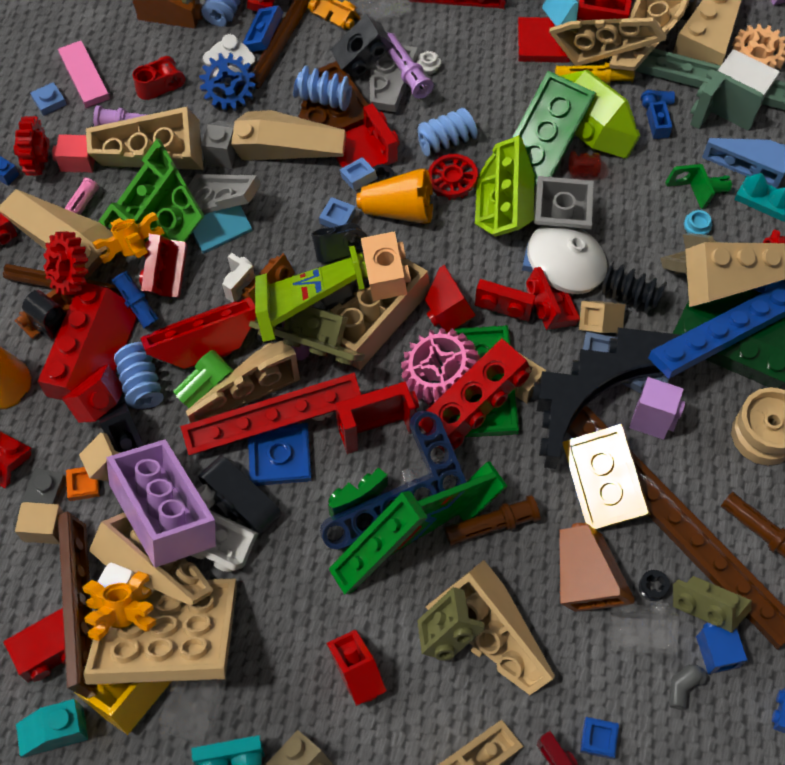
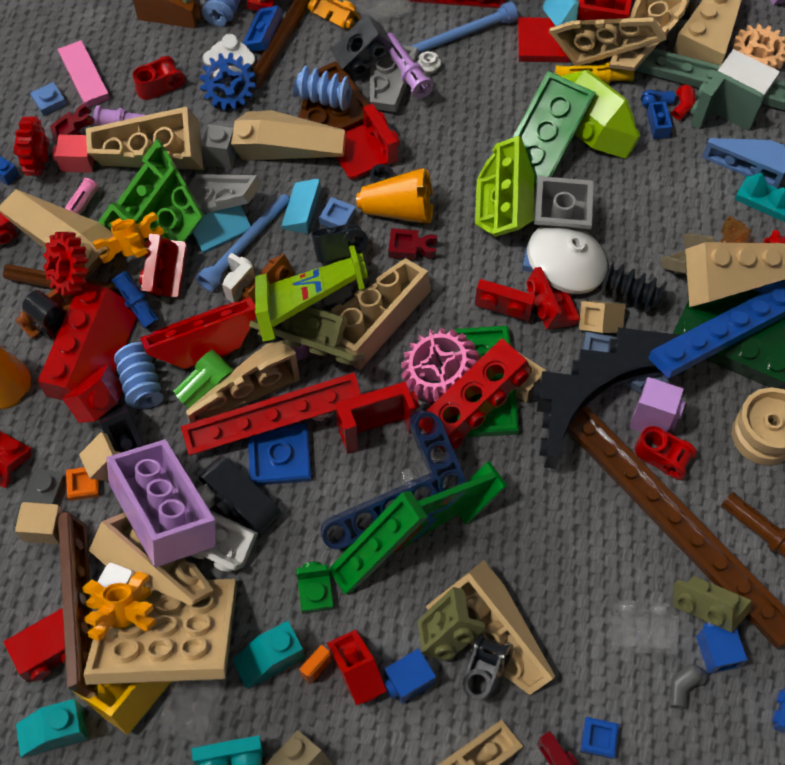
(72, 123): none -> dark red plate
(210, 277): none -> medium blue piece
(269, 655): none -> teal slope
(302, 206): none -> medium azure slope
(314, 587): none -> green bracket
(315, 664): none -> orange tile
(350, 496): green slope -> none
(358, 174): medium blue plate -> none
(384, 266): light nougat brick -> none
(407, 244): none -> dark red plate
(408, 677): none -> blue brick
(446, 128): light blue piece -> none
(447, 302): red slope -> none
(453, 176): red wheel -> none
(487, 665): none -> black piece
(506, 13): none -> medium blue piece
(506, 517): reddish brown pin -> none
(584, 164): clear red bush -> none
(589, 571): slope -> none
(606, 477): plate -> none
(654, 595): black bush -> none
(666, 453): none -> red piece
(687, 100): none -> red arm
(698, 222): medium azure plate -> none
(701, 184): green bracket -> none
(734, 231): none -> clear orange bracket

